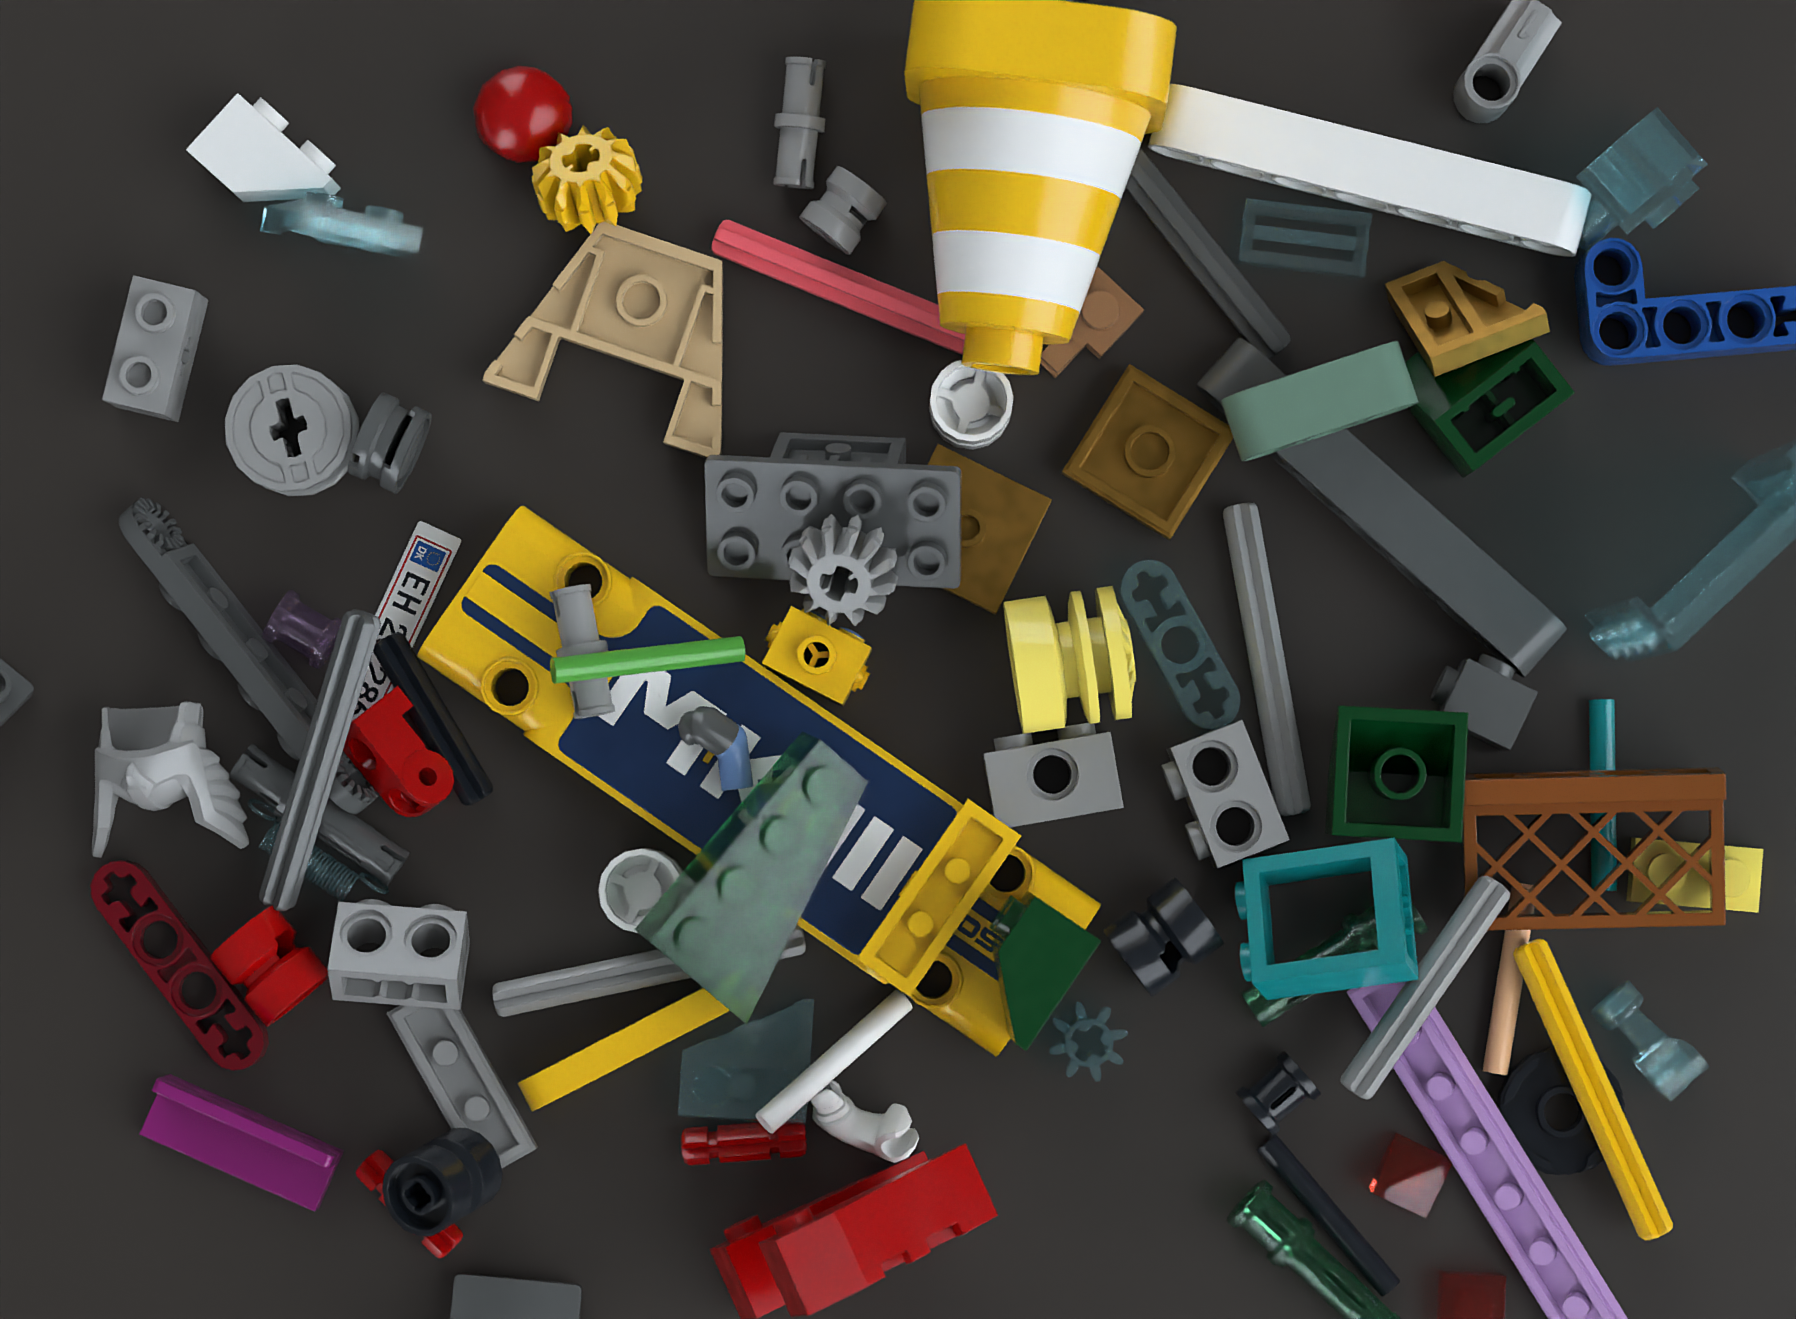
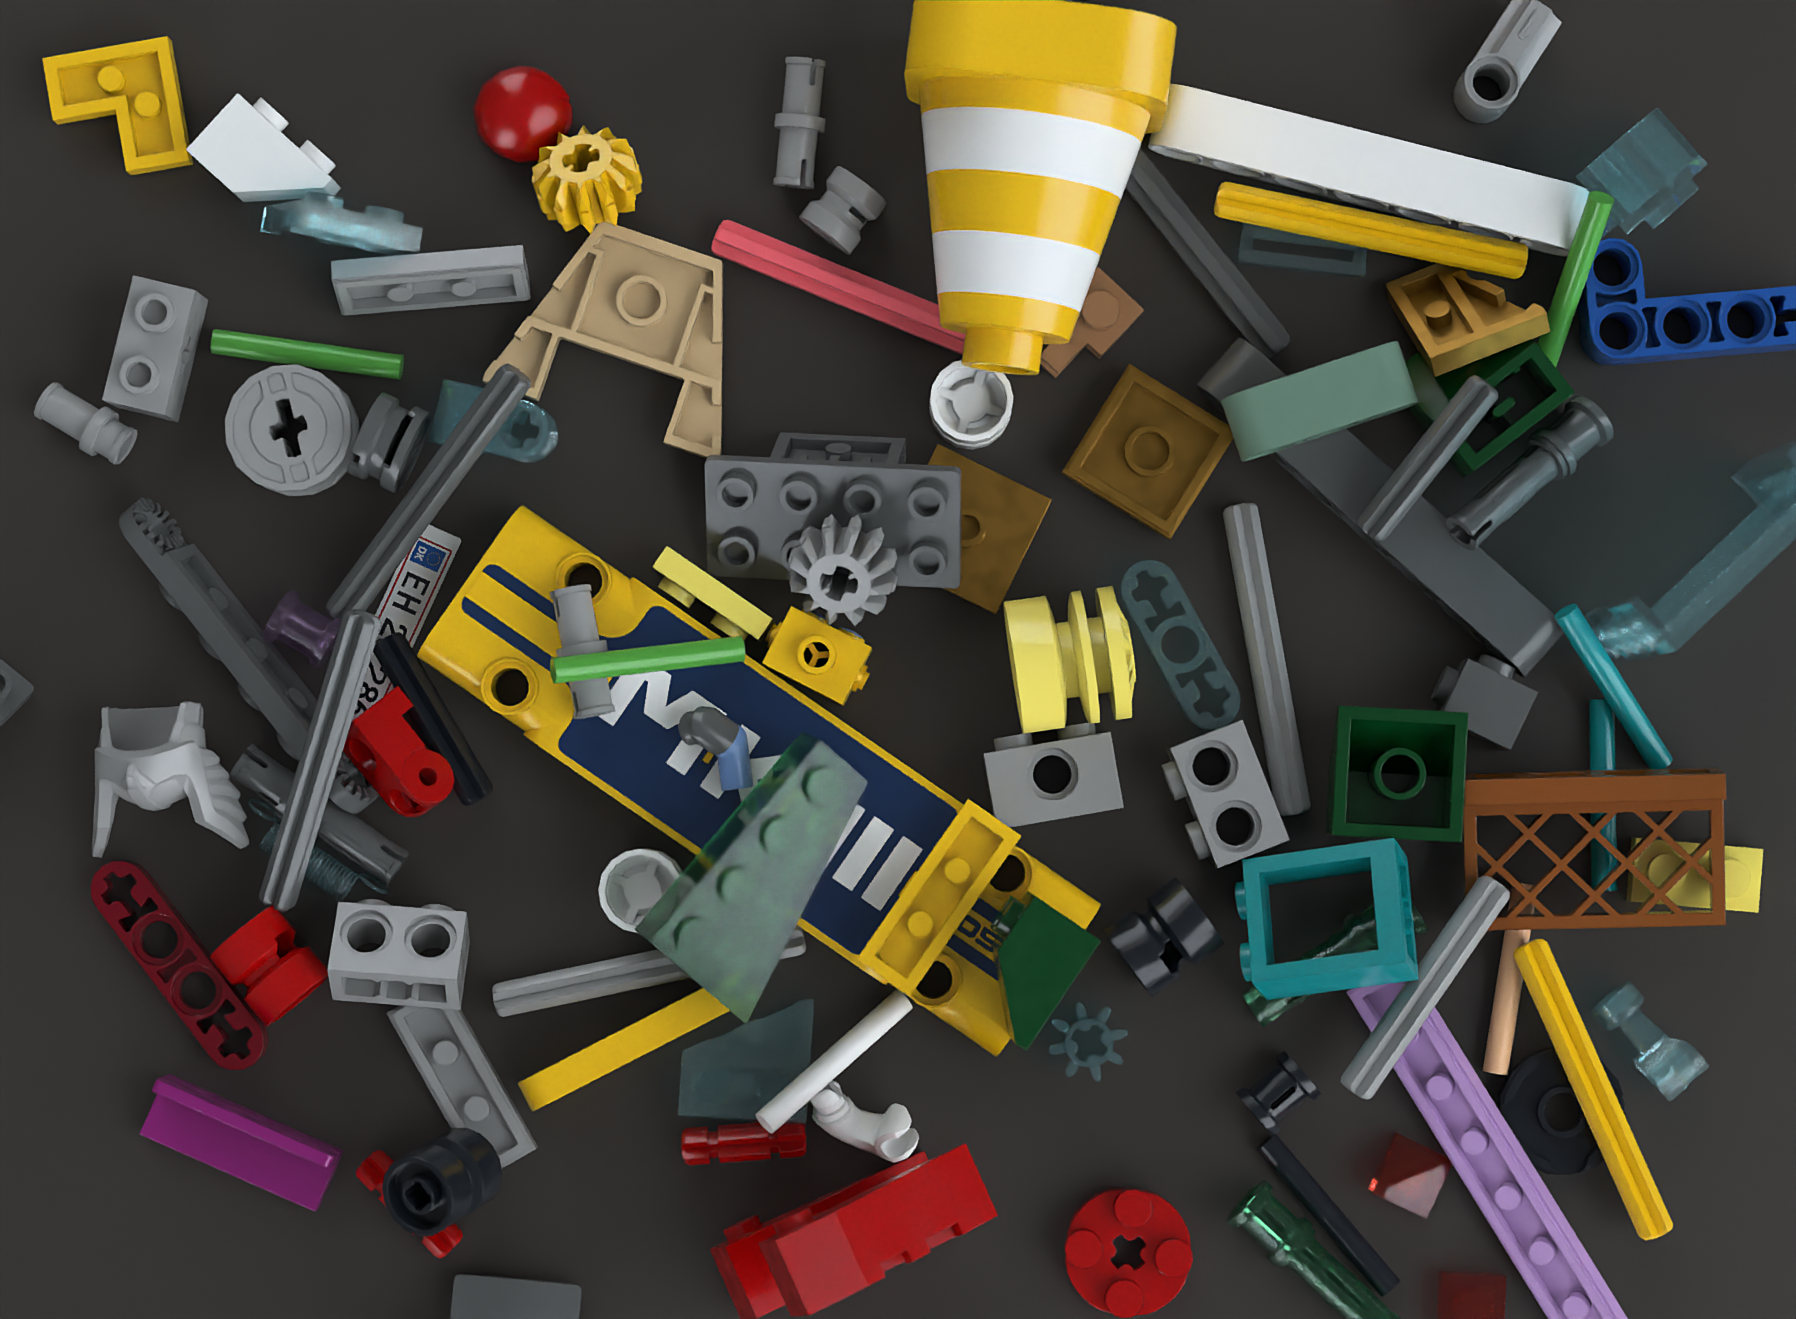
(93, 427): none -> light grey pin
(136, 85): none -> yellow plate
(307, 354): none -> bright green bar
(430, 491): none -> dark grey axle
(431, 280): none -> light grey tile
(458, 397): none -> clear light blue piece
(688, 582): none -> light yellow plate
(1127, 1289): none -> red plate
(1371, 230): none -> yellow axle
(1427, 458): none -> dark grey axle
(1548, 457): none -> dark grey pin
(1575, 273): none -> bright green bar
(1613, 687): none -> teal bar

